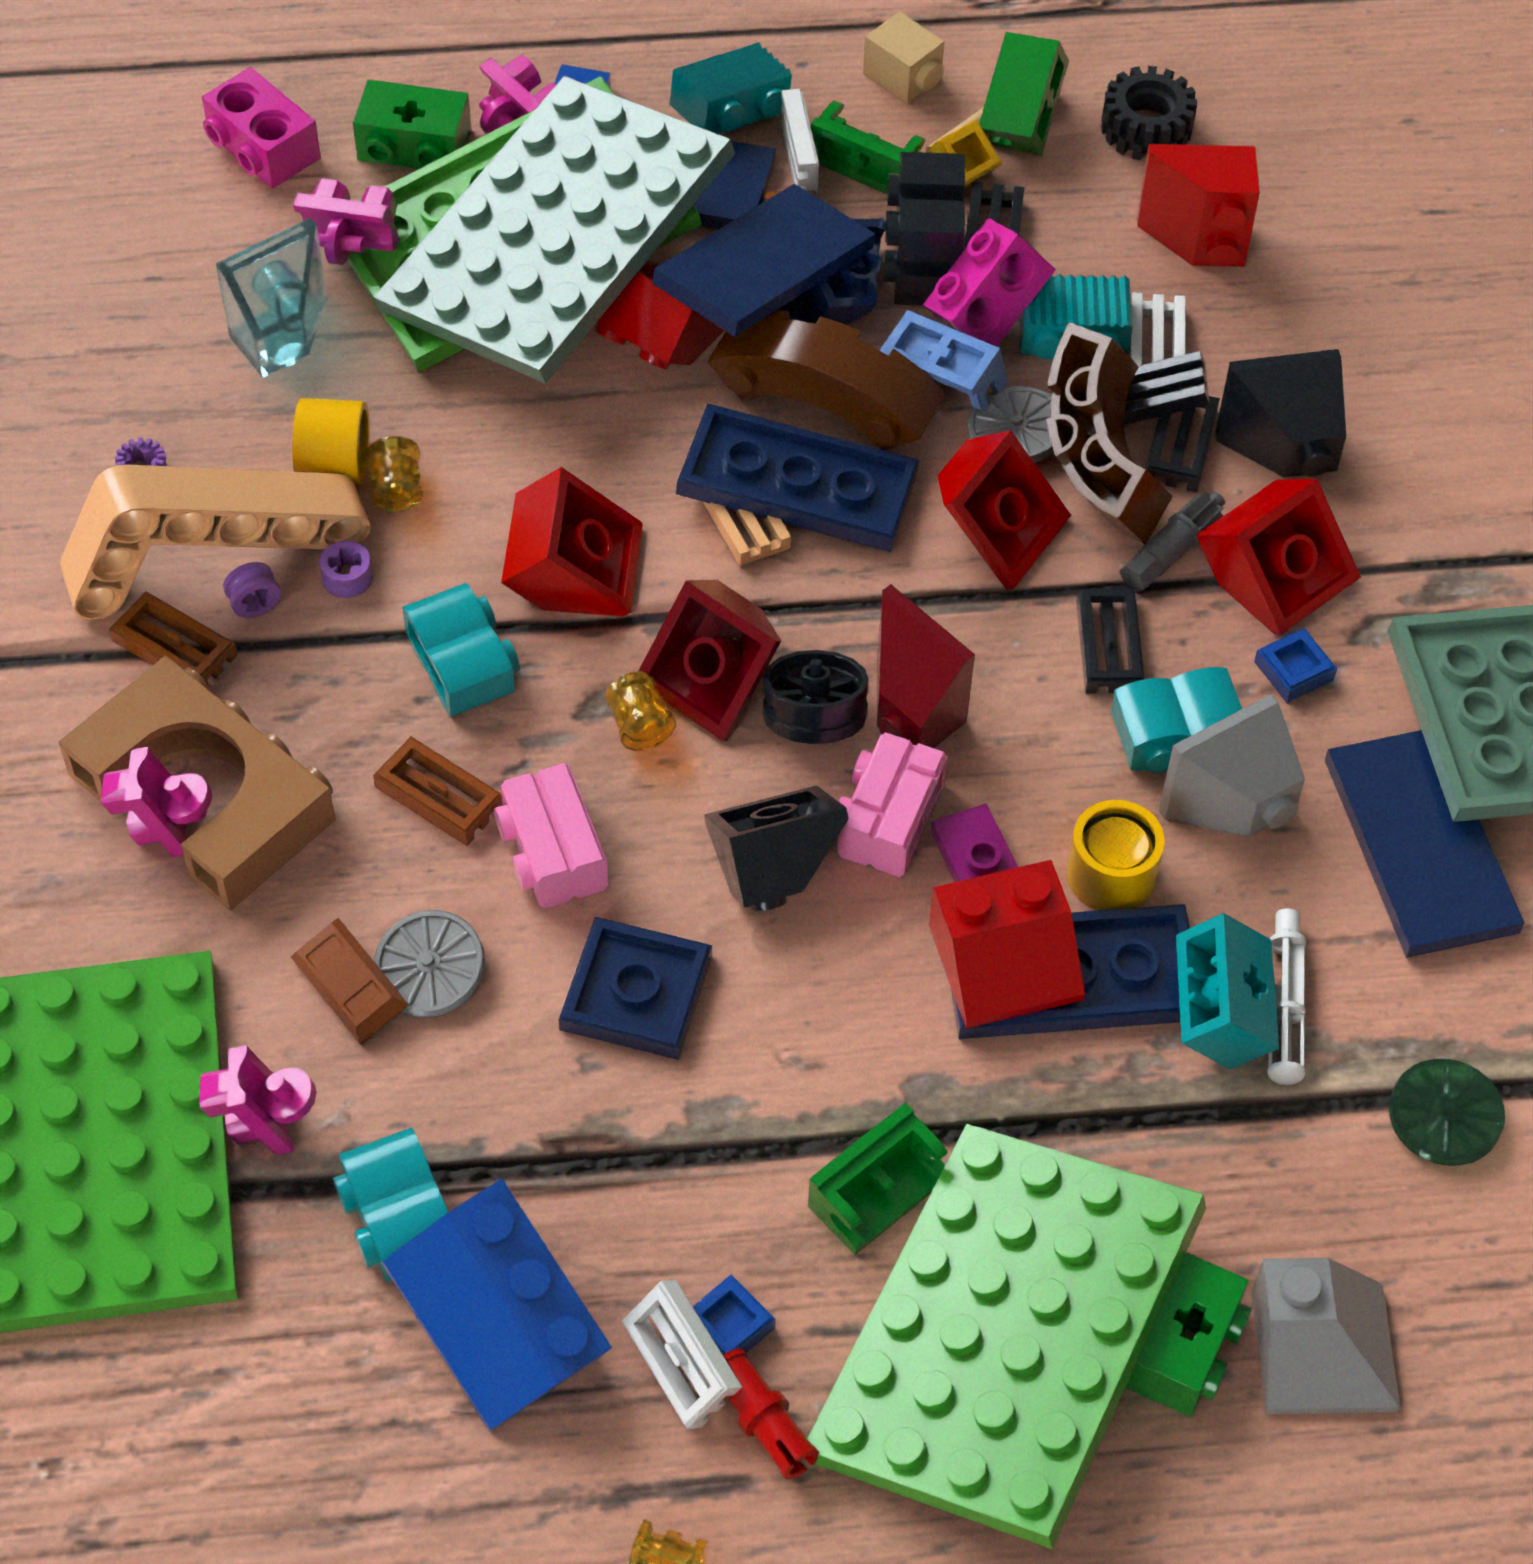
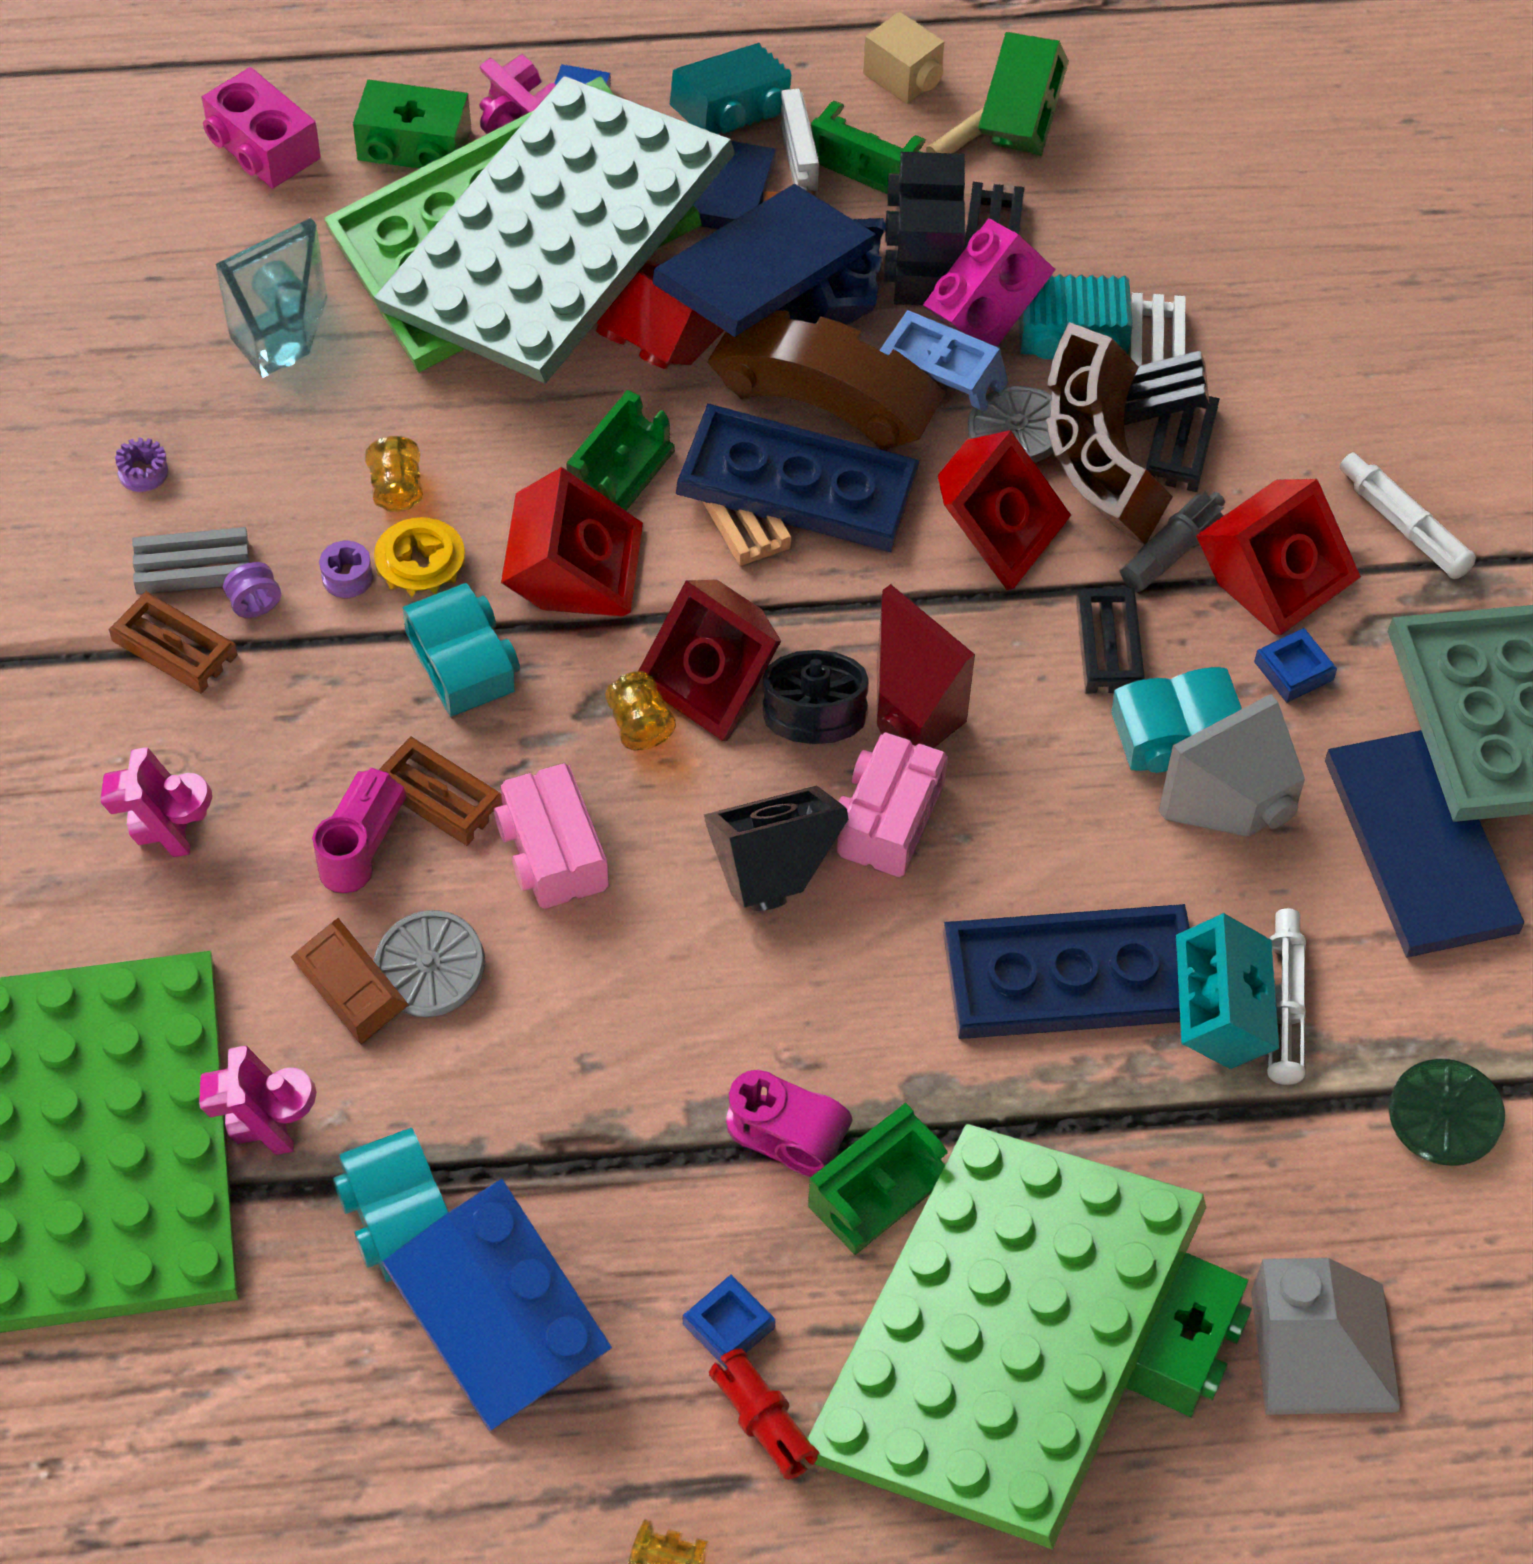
(179, 717): medium nougat arch -> none
(190, 553): none -> light grey tile
(198, 508): light nougat beam -> none
(331, 437): yellow piece -> none
(349, 224): dark pink hips -> none
(356, 829): none -> dark pink piece
(434, 540): none -> yellow gear
(623, 451): none -> green hinge
(635, 988): dark blue tile -> none
(686, 1346): white tile -> none
(790, 1123): none -> dark pink piece
(972, 843): magenta plate -> none
(978, 151): yellow brick -> none
(1007, 943): red slope -> none
(1115, 855): yellow piece -> none
(1151, 93): black tyre -> none
(1201, 201): red slope -> none
(1286, 412): black slope -> none
(1408, 516): none -> white piece

